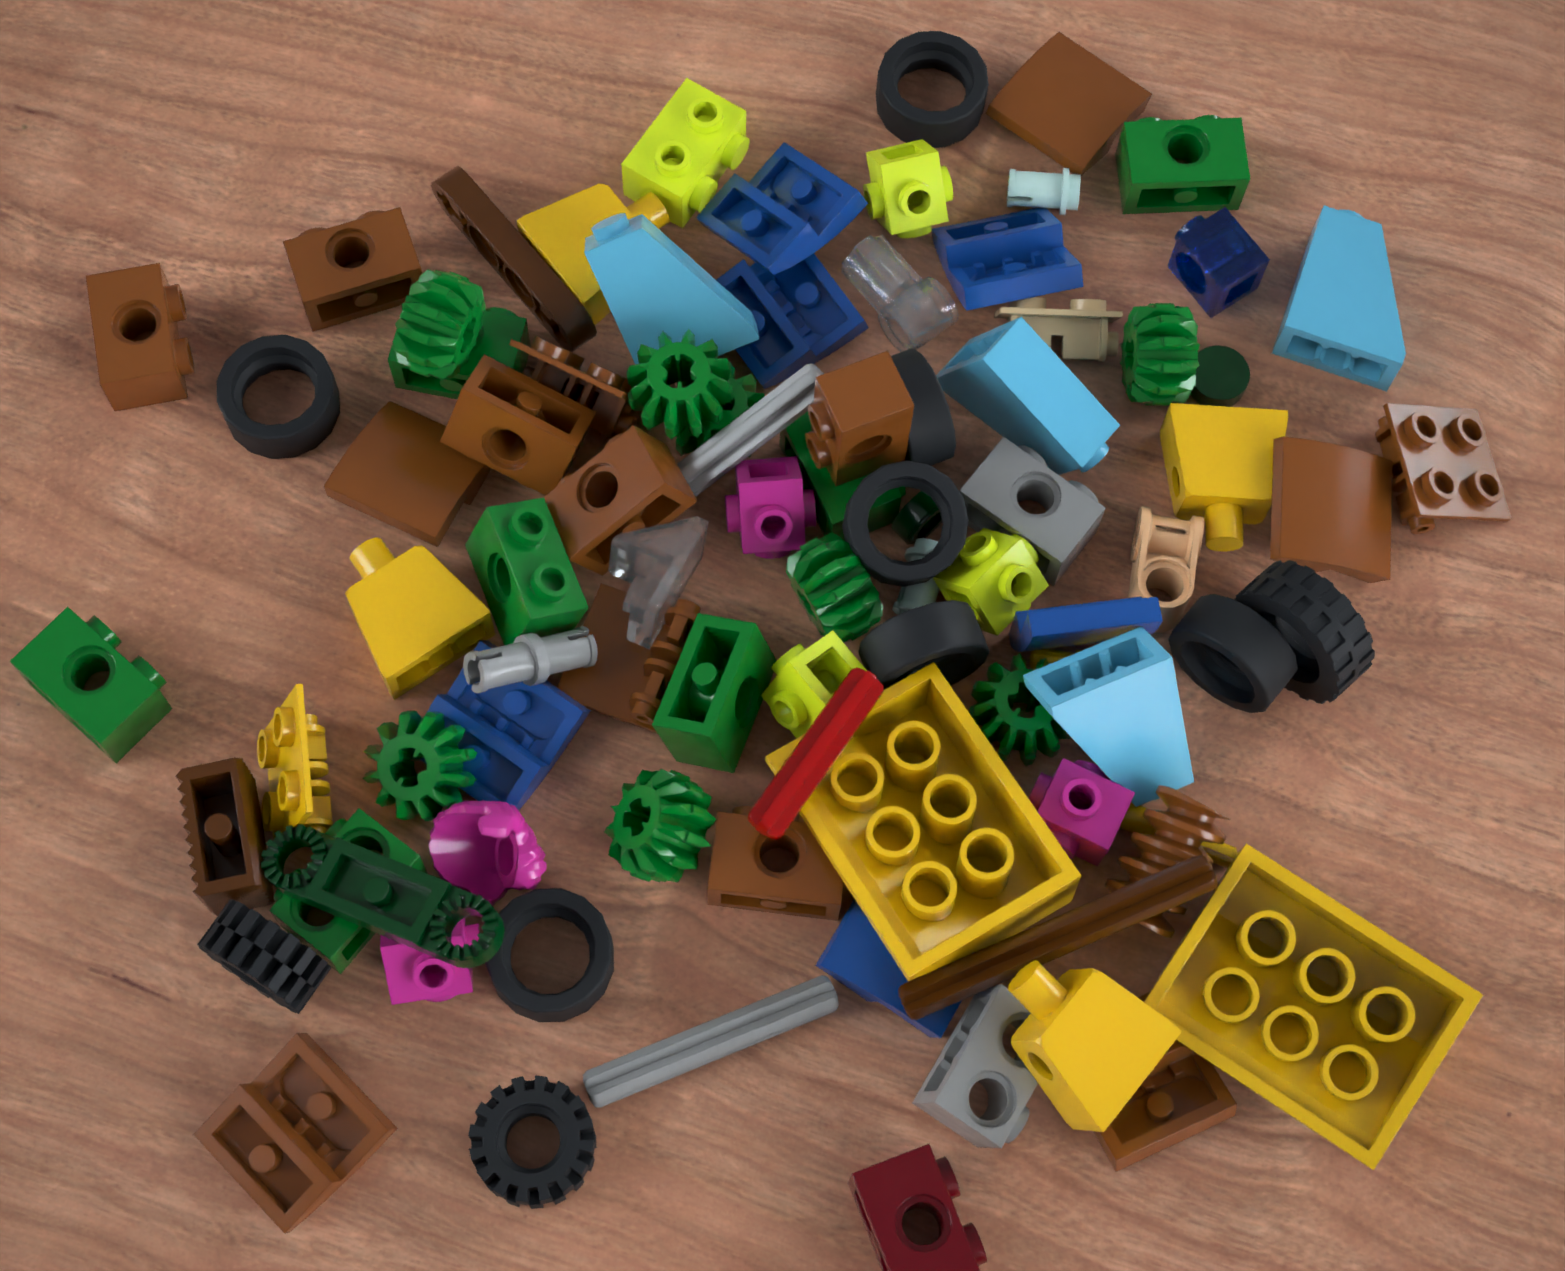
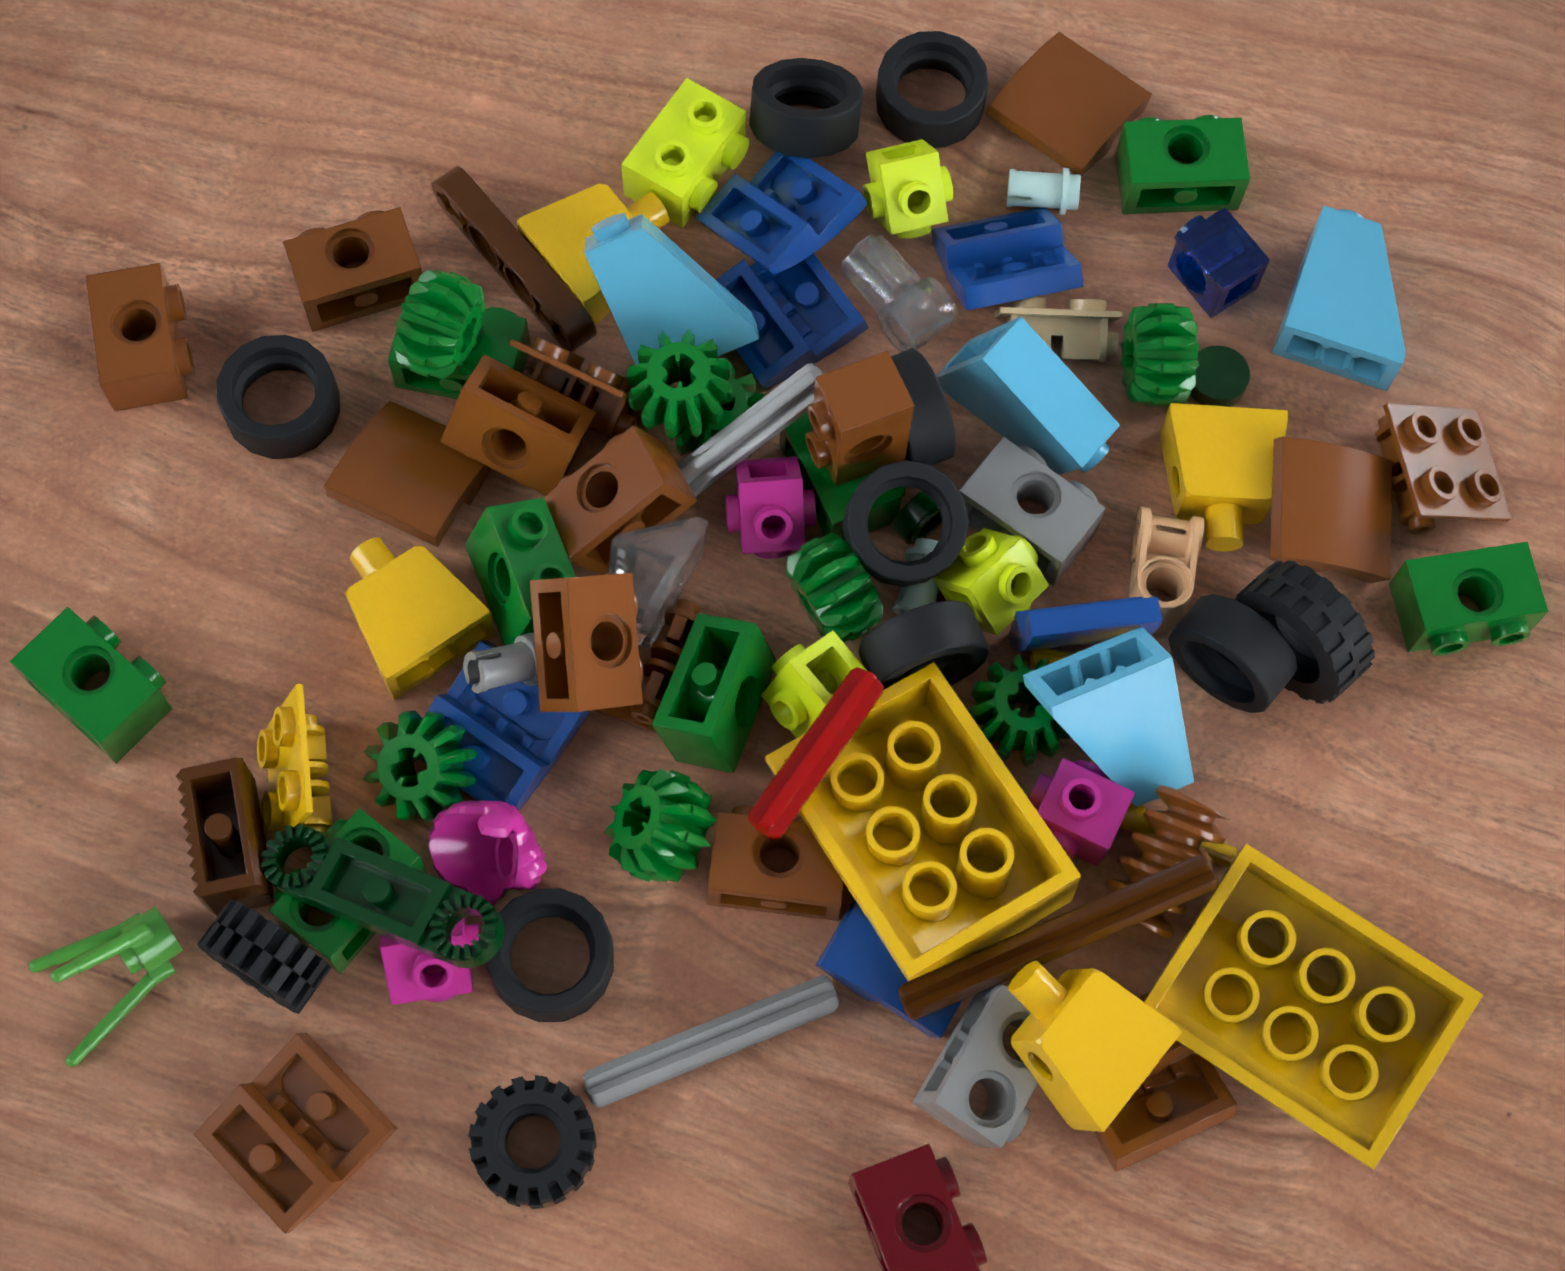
(141, 943): none -> bright green plant
(568, 669): none -> dark orange brick
(803, 130): none -> black tyre
(1495, 577): none -> green brick

